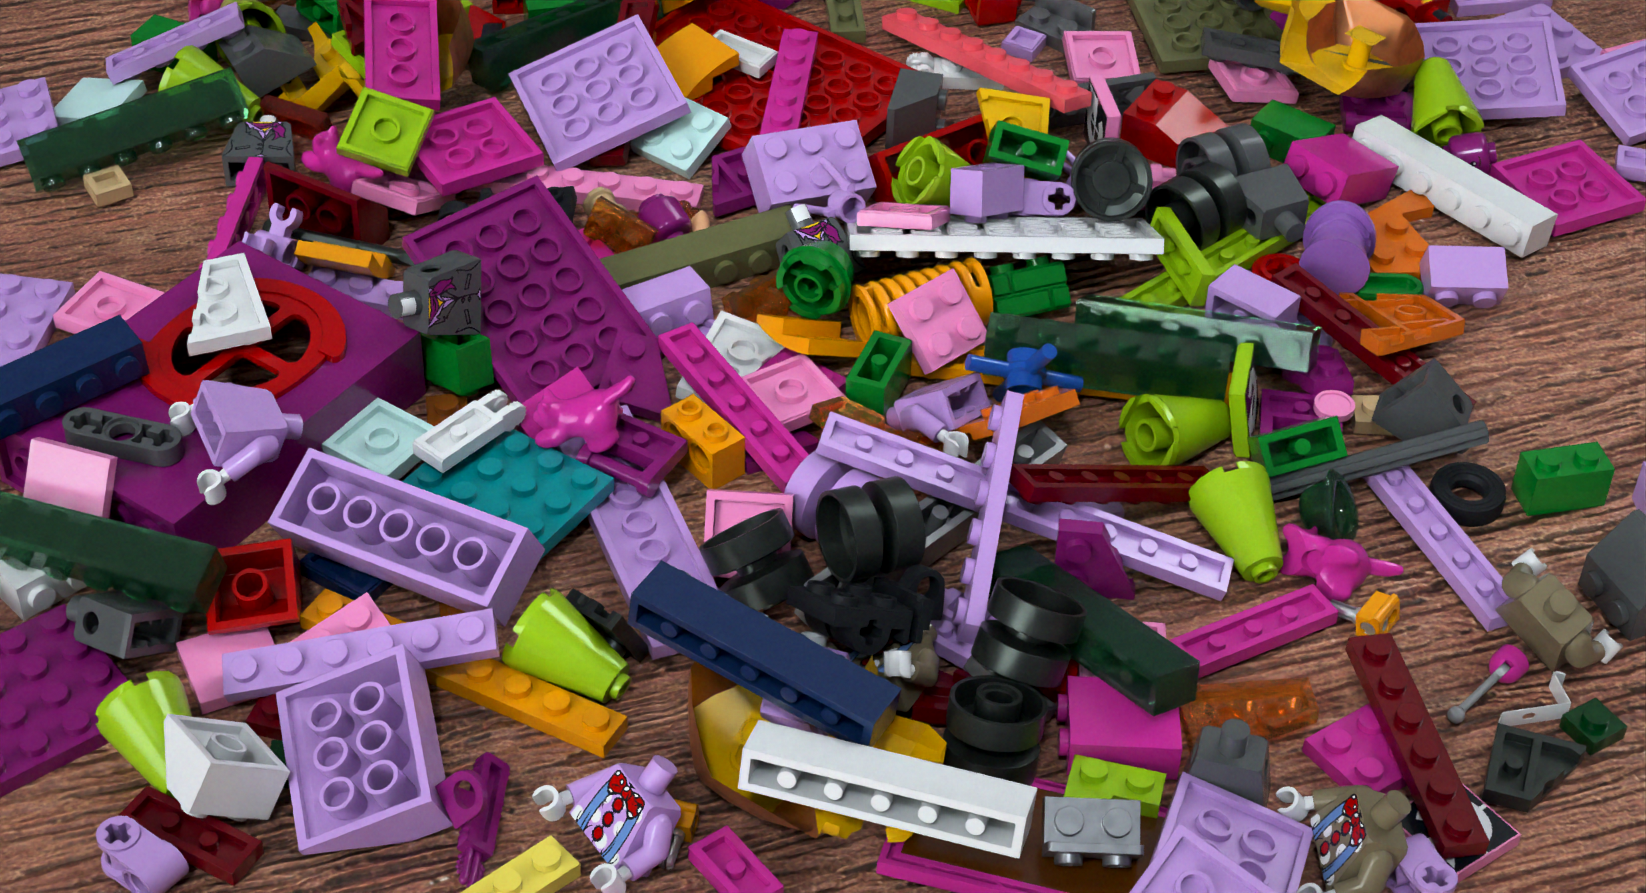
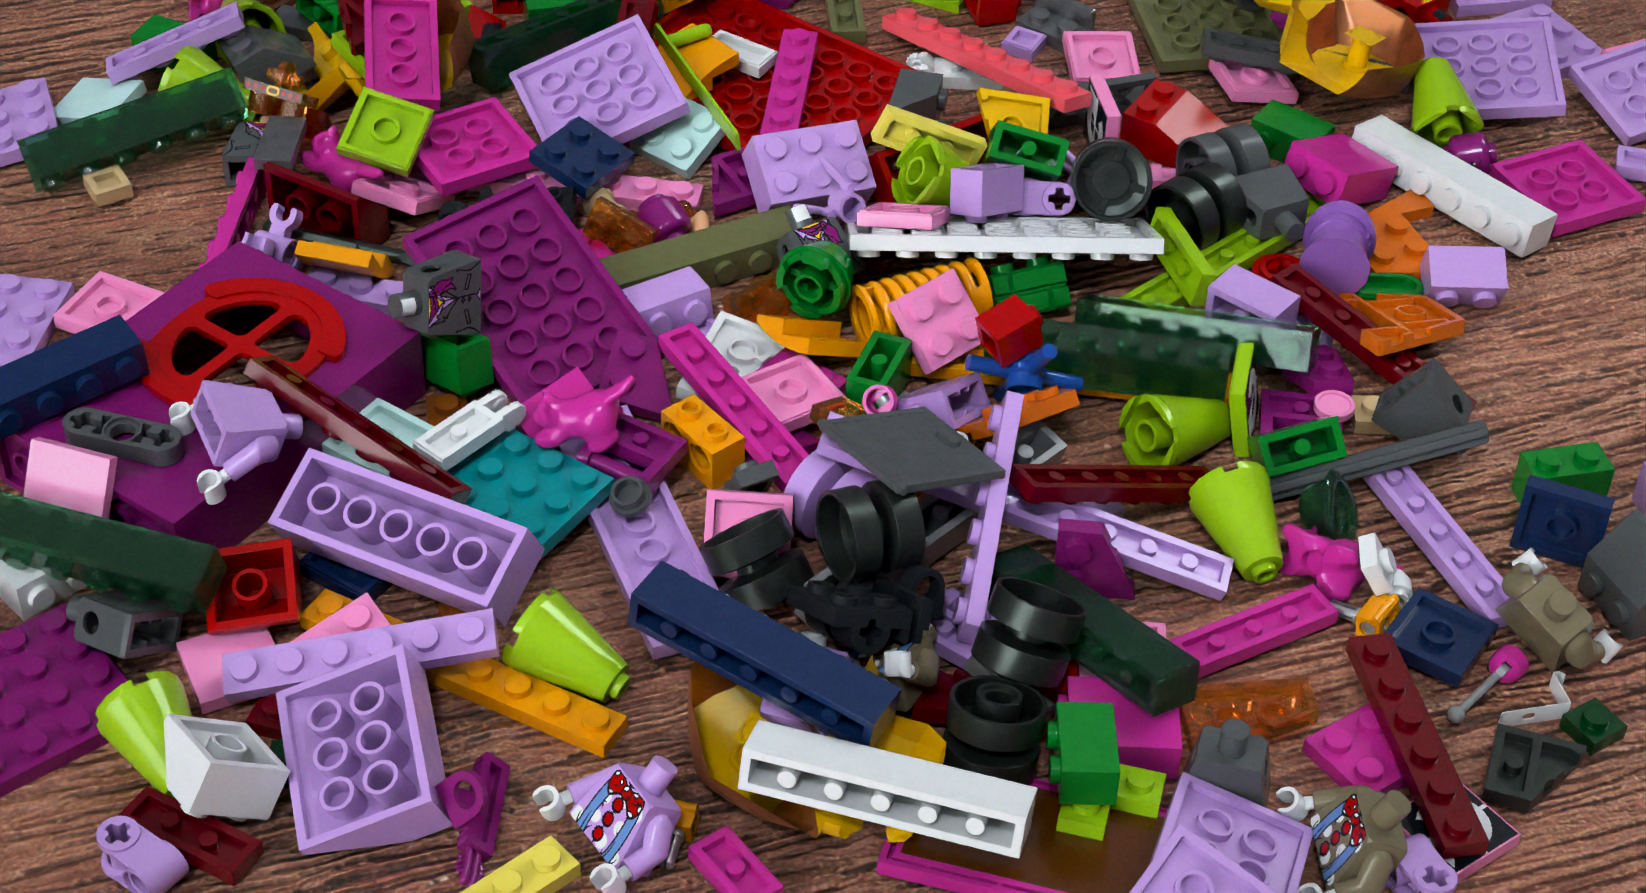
(227, 307): white wing -> none
(263, 95): none -> clear orange hips
(280, 141): none -> flat silver tile
(348, 425): none -> dark red plate
(582, 157): none -> dark blue plate
(610, 626): pearl dark grey wing -> none
(630, 496): none -> dark grey plate
(683, 37): none -> lime piece
(753, 476): none -> dark grey plate
(883, 396): none -> dark pink hinge
(899, 127): none -> light yellow plate
(911, 450): none -> dark grey piece
(1010, 330): none -> red brick
(1085, 753): none -> green brick
(1091, 829): flat silver bracket -> none
(1358, 110): magenta plate -> none
(1381, 570): none -> white plate
(1440, 636): none -> dark blue plate
(1473, 477): black tyre -> none
(1560, 520): none -> dark blue plate

